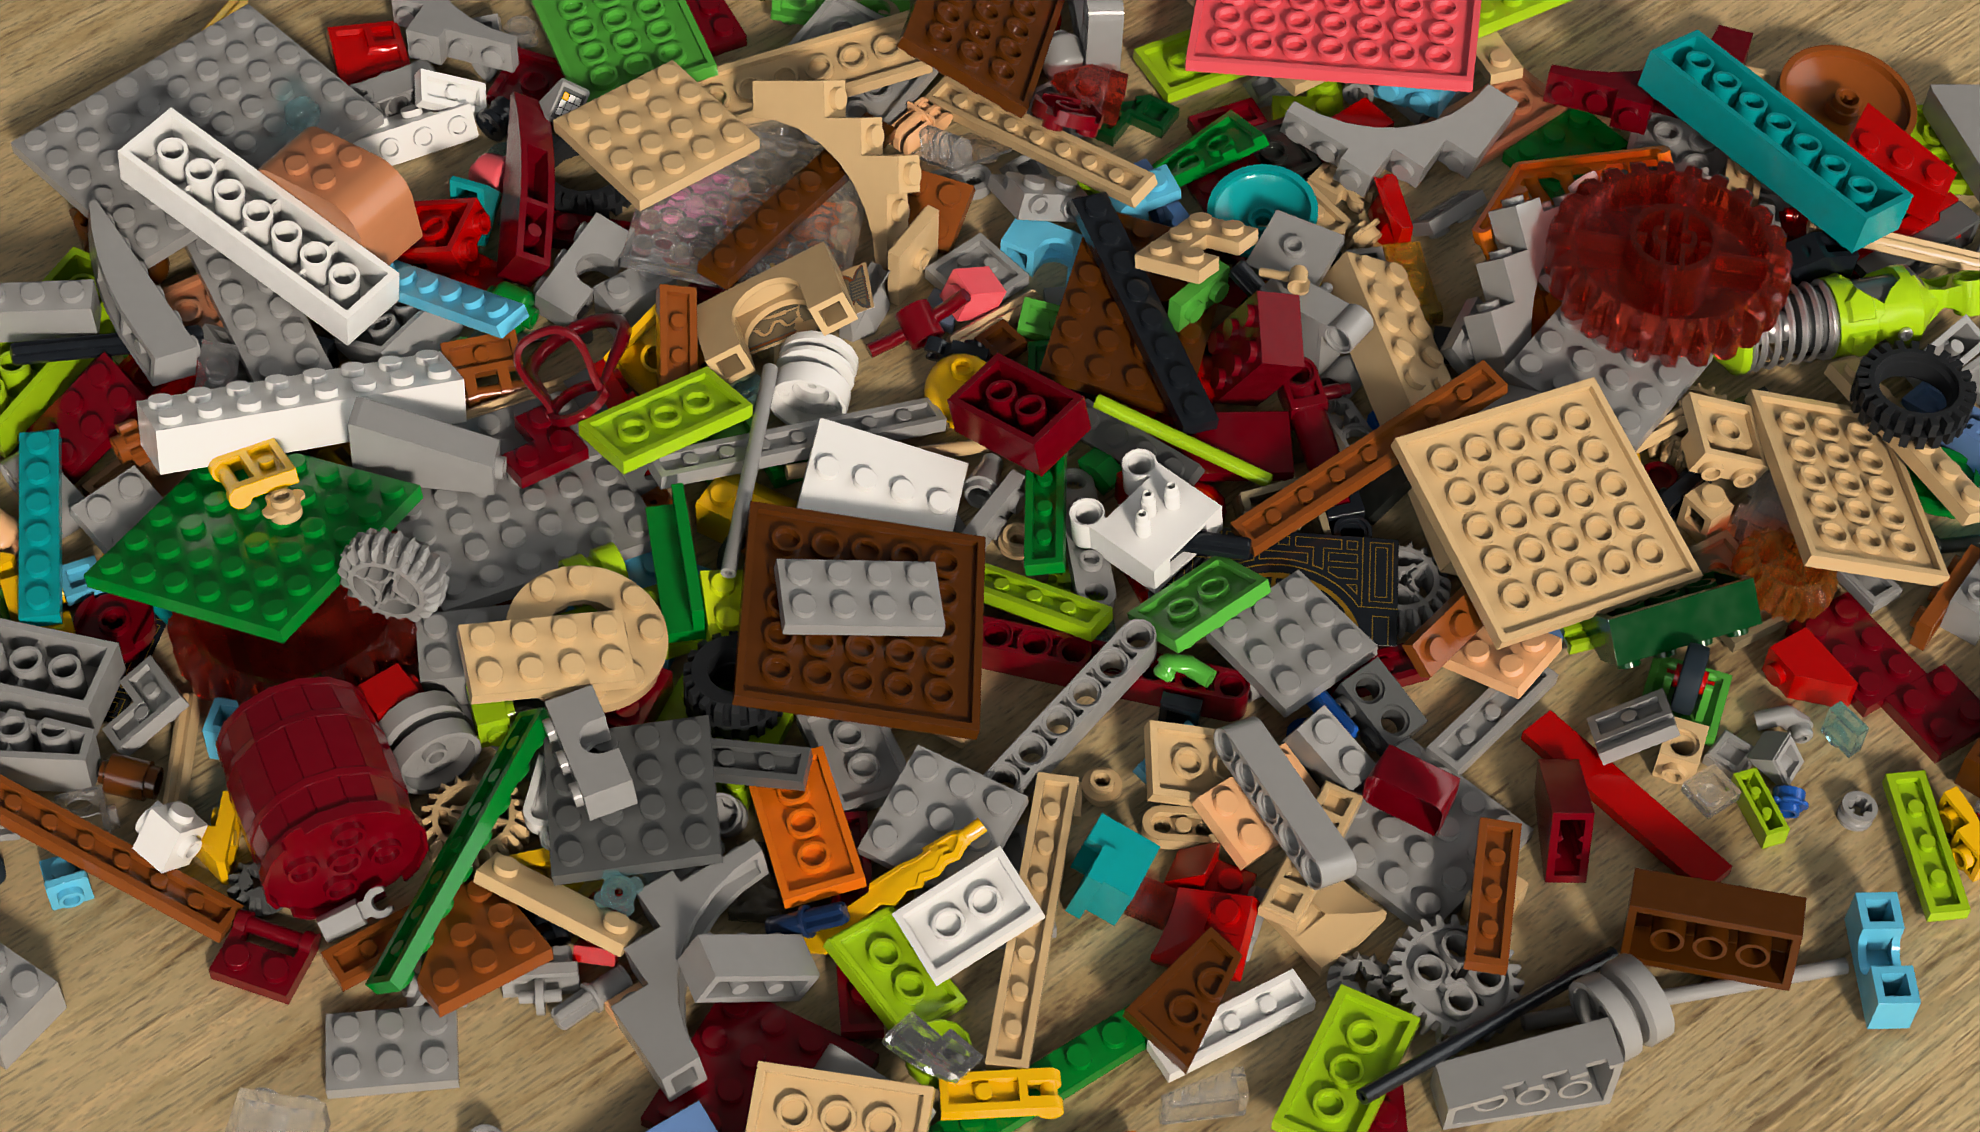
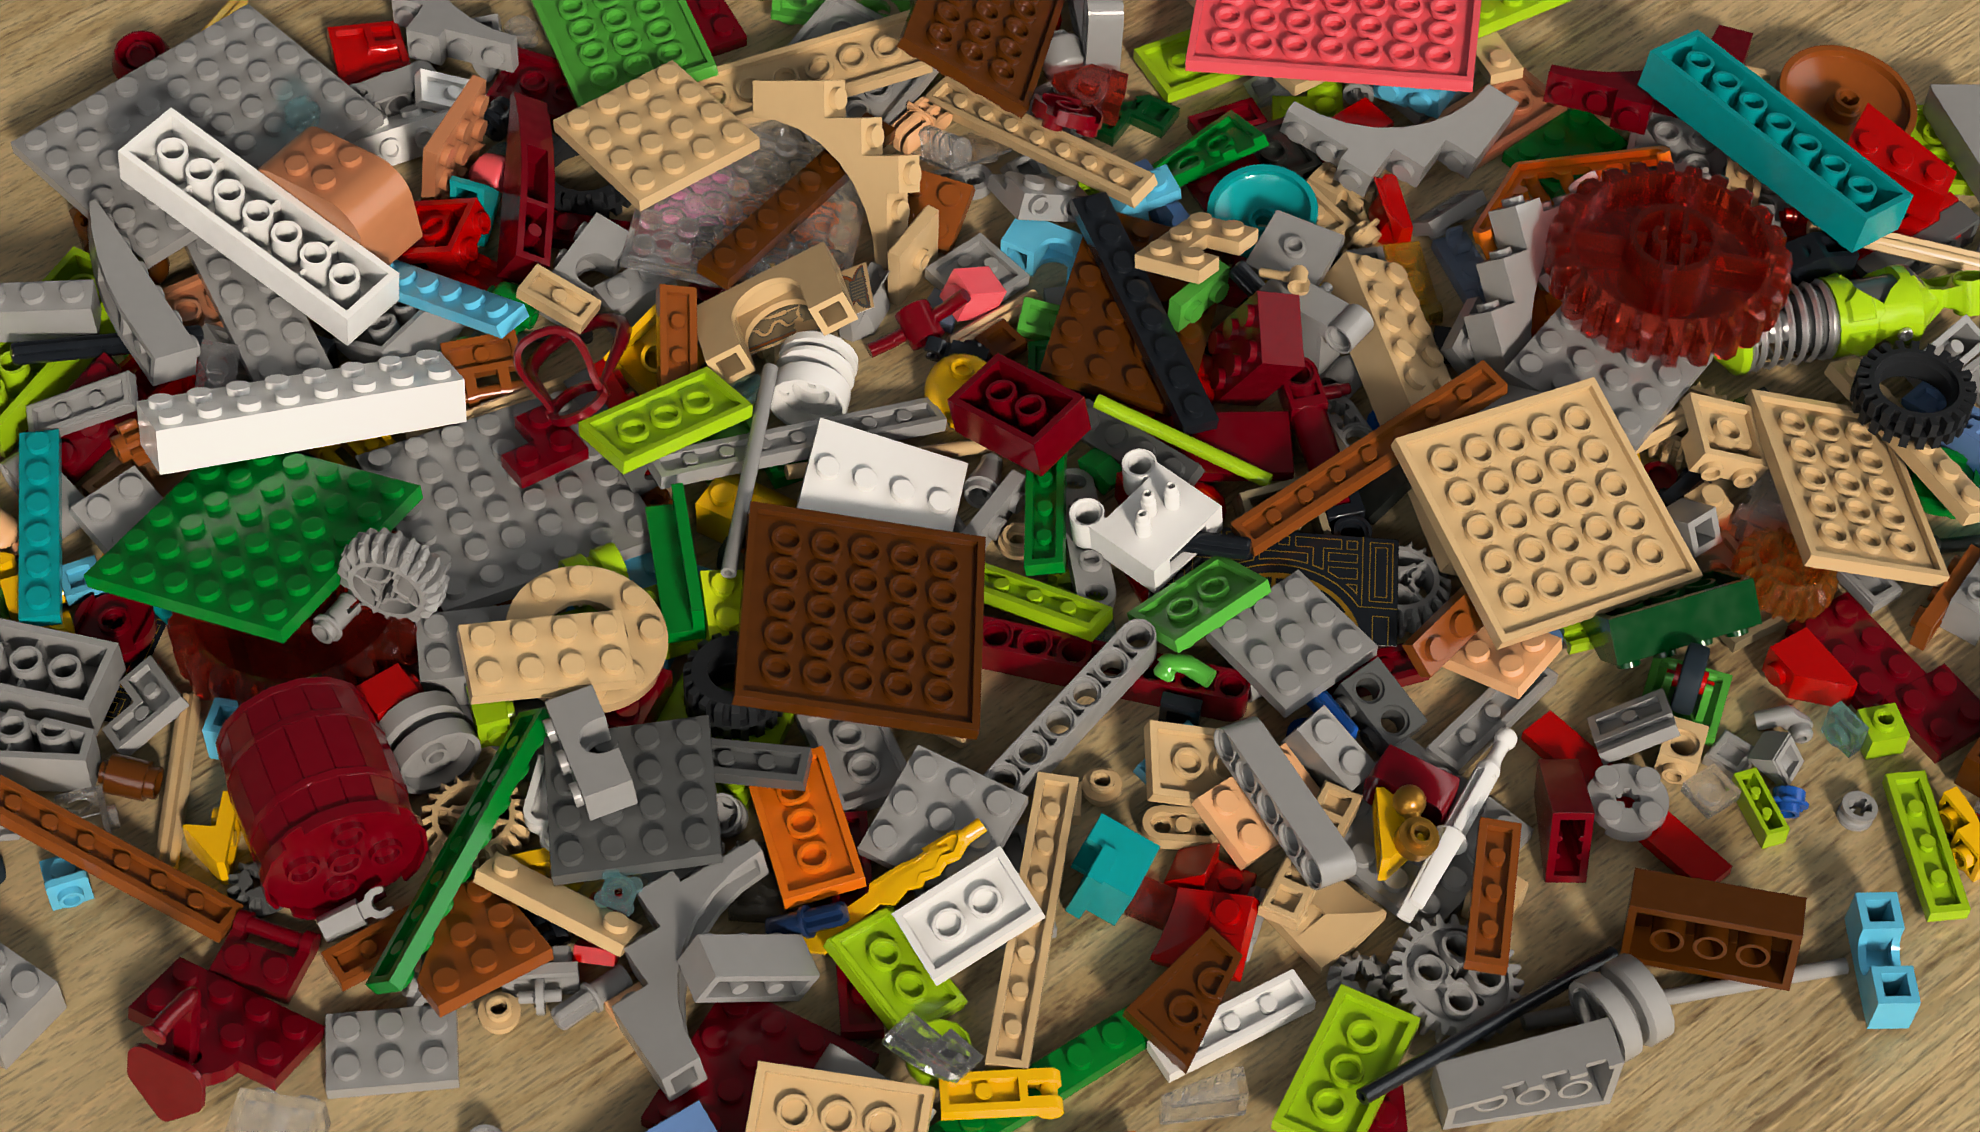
(85, 405): none -> light grey tile
(136, 50): none -> dark red hat
(169, 835): white brick -> none
(207, 1035): none -> dark red plate
(263, 463): yellow plate -> none
(284, 506): tan plate -> none
(329, 625): none -> light grey pin
(423, 450): light grey slope -> none
(455, 141): none -> nougat plate
(503, 1022): none -> tan plate
(558, 298): none -> tan plate
(562, 99): slope -> none
(859, 597): light grey plate -> none
(1385, 824): none -> yellow slope
(1409, 803): none -> pearl gold plate
(1458, 824): none -> white piece
(1459, 260): none -> sand blue plate
(1637, 783): none -> light grey plate
(1696, 524): none -> light grey brick
(1886, 731): none -> lime plate

